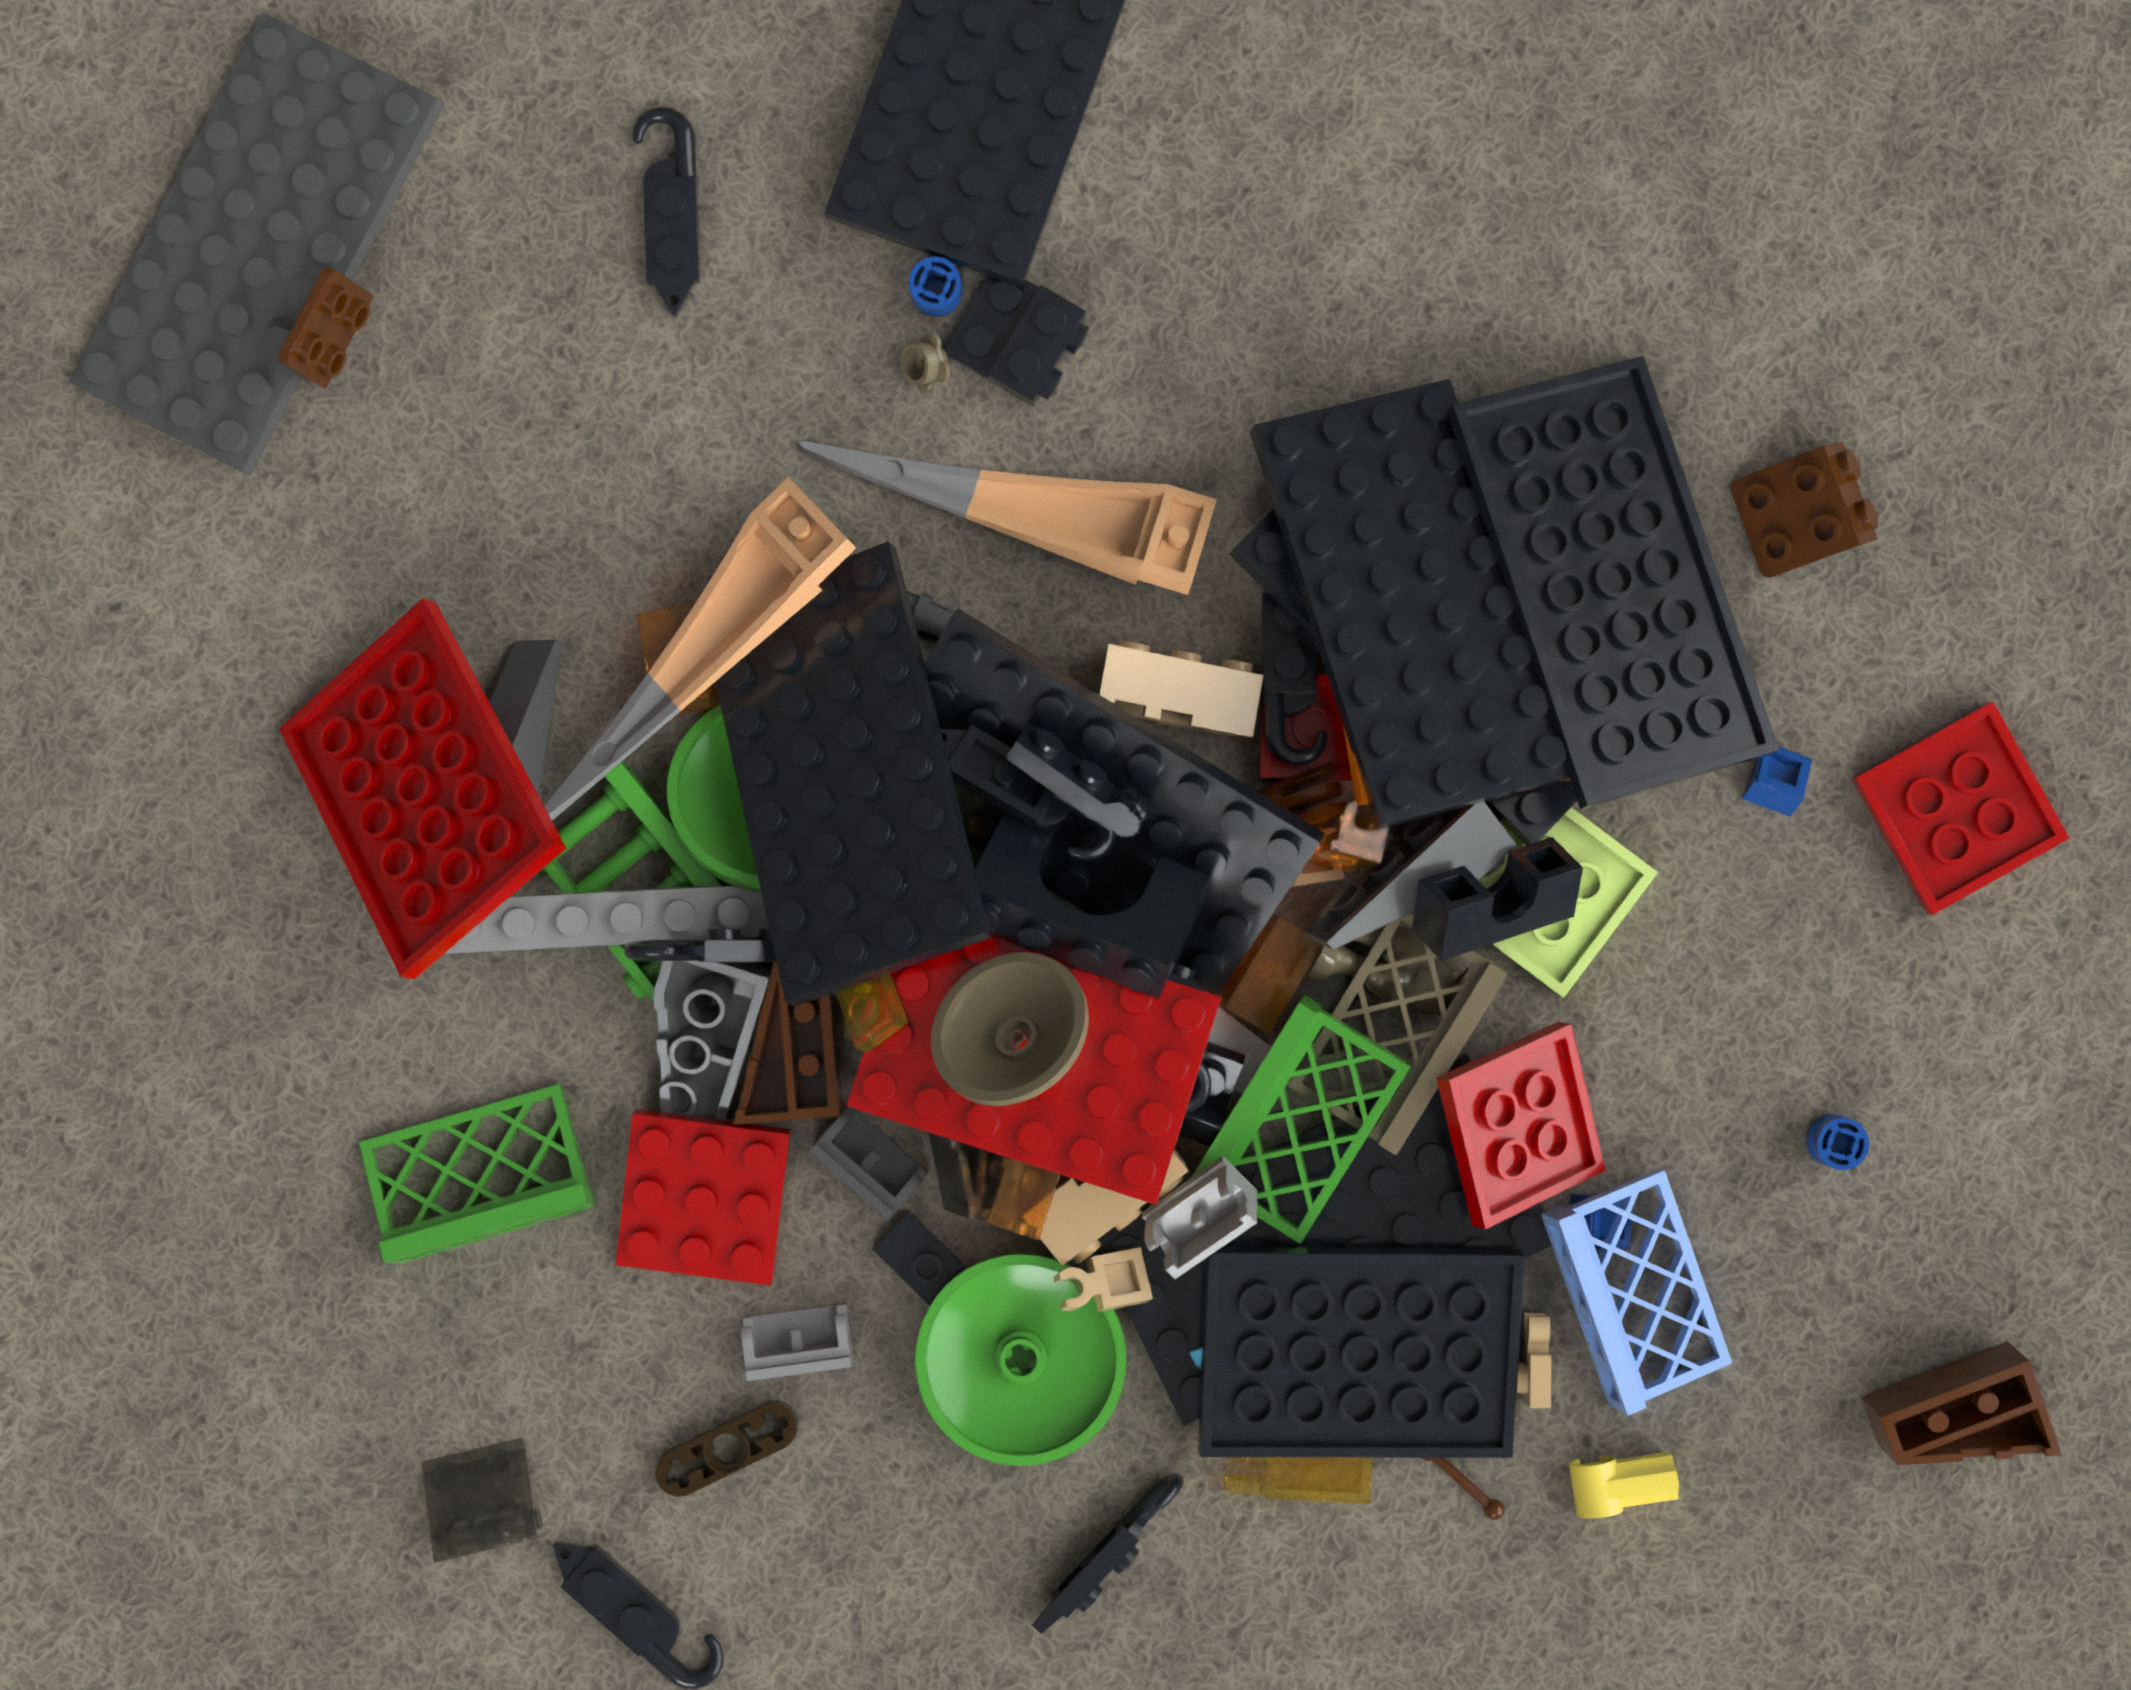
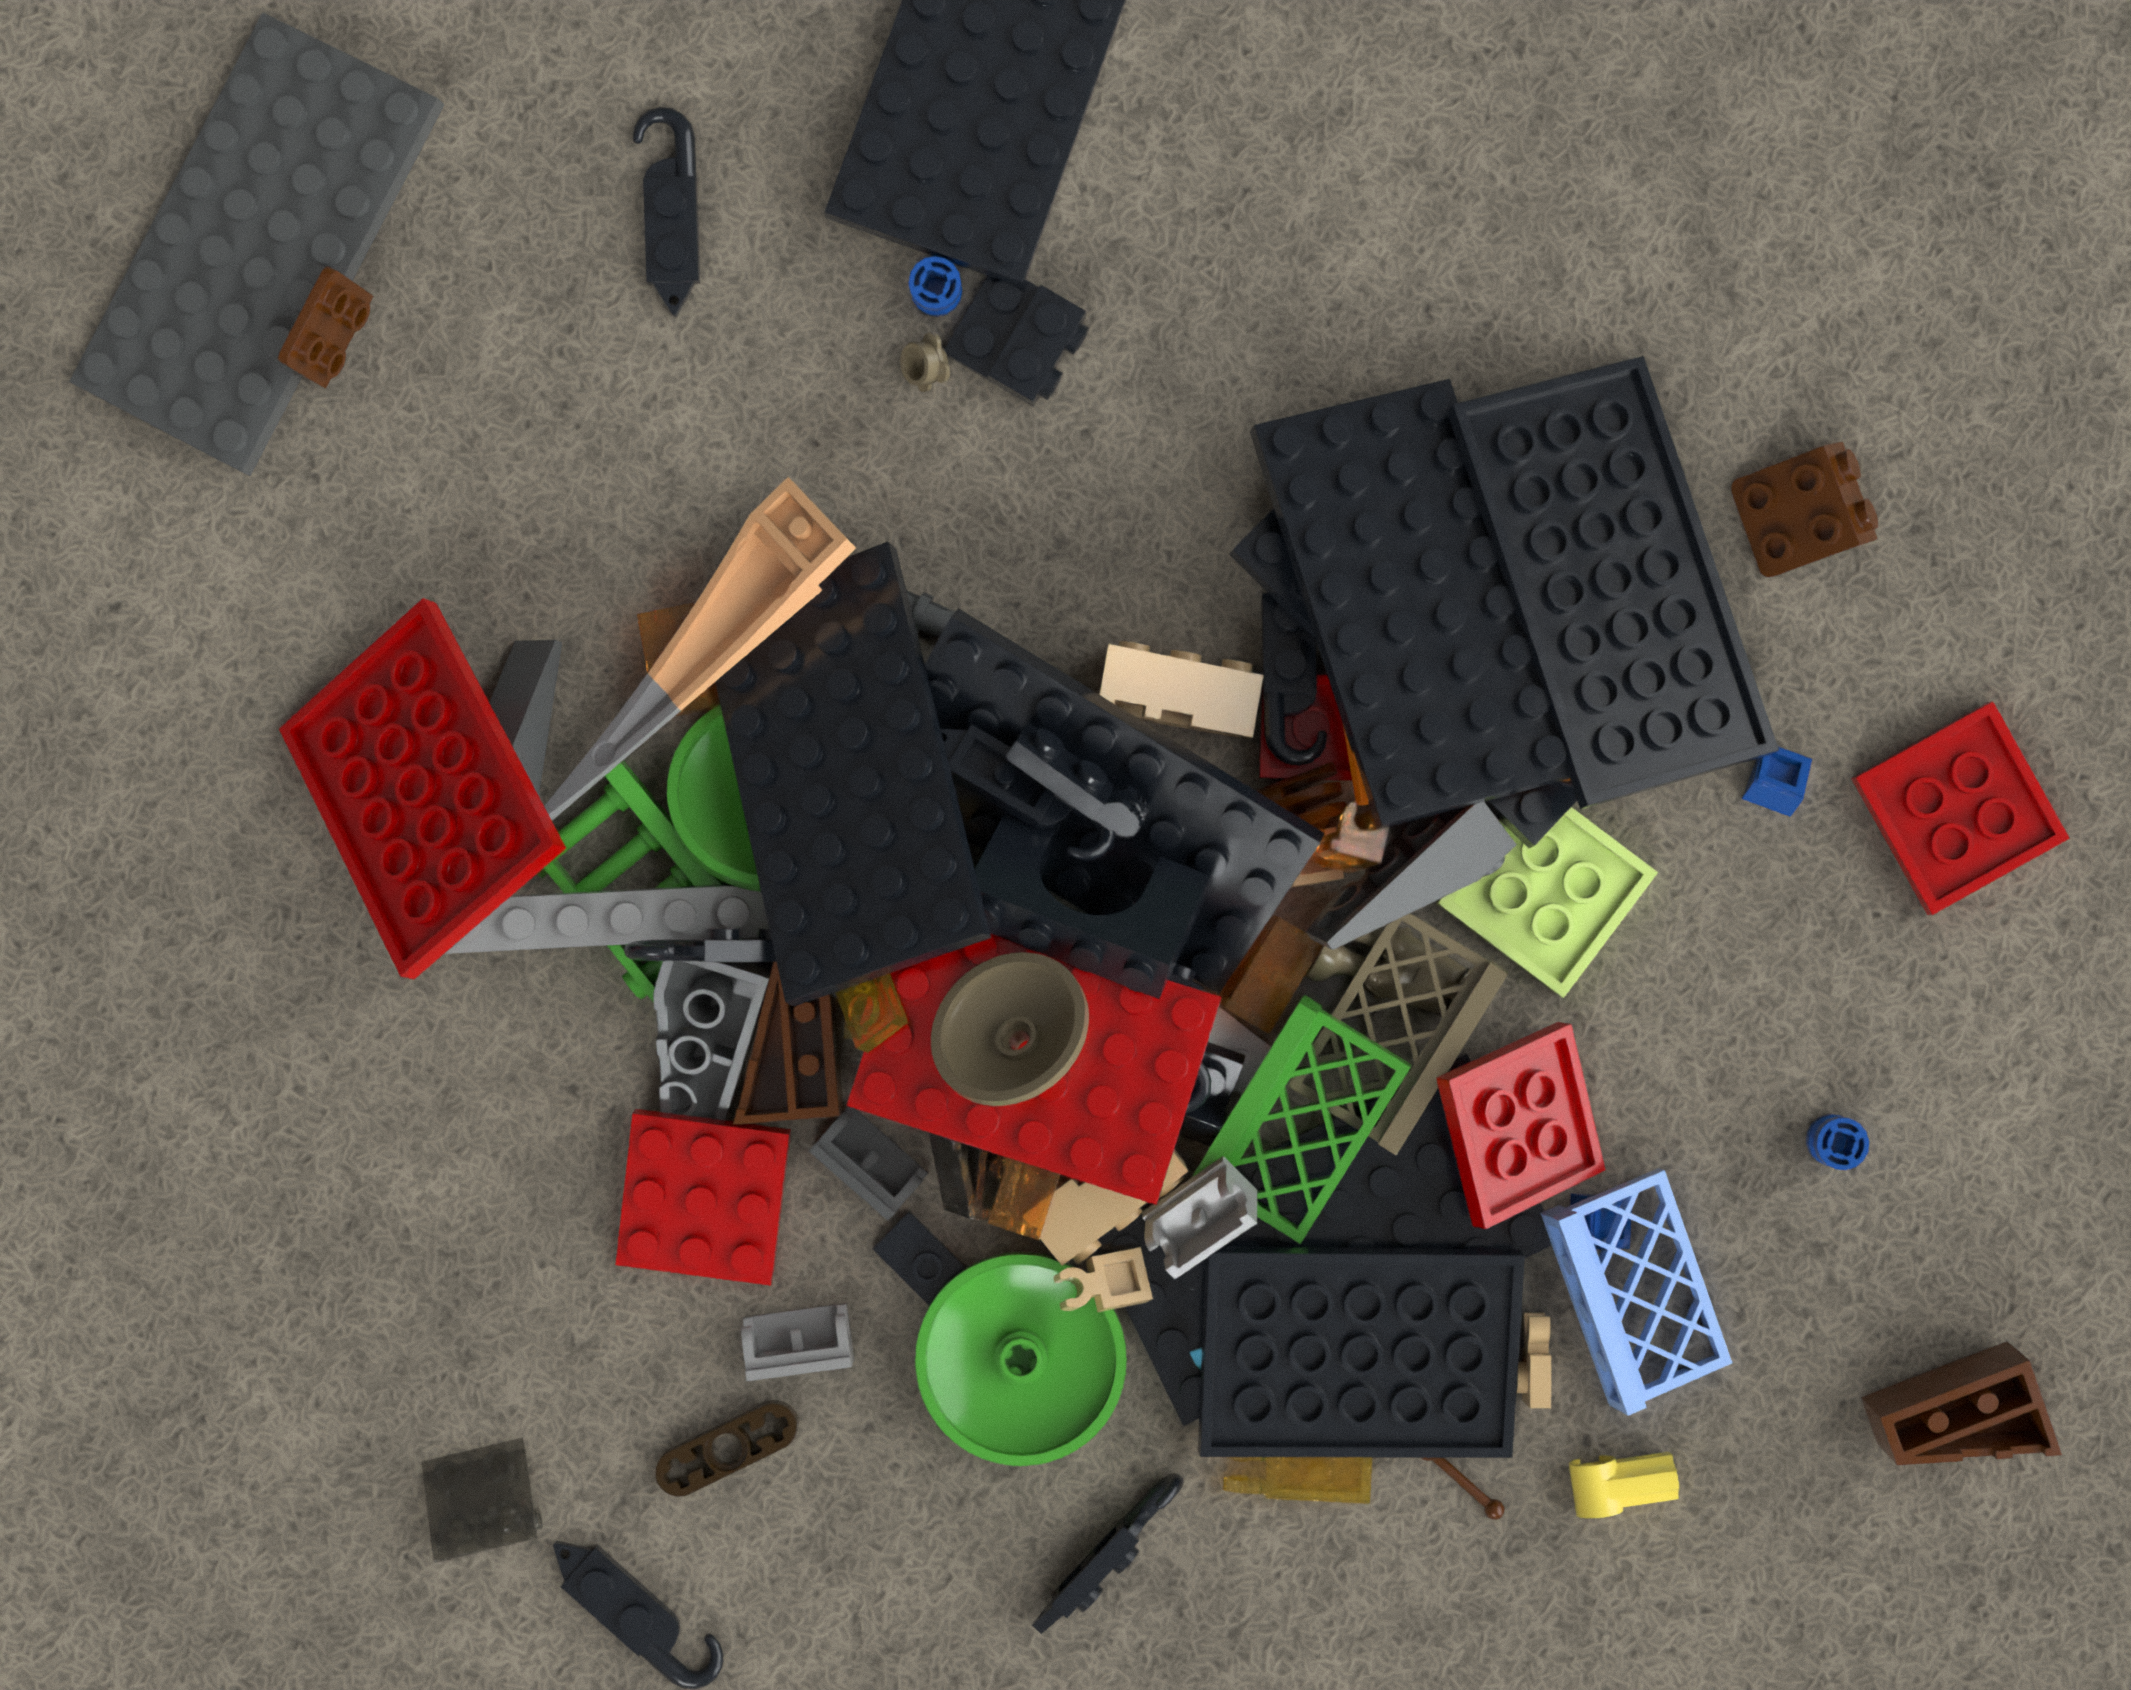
(485, 1219): bright green fence -> none
(1108, 525): light nougat plate -> none
(1534, 891): black arch -> none

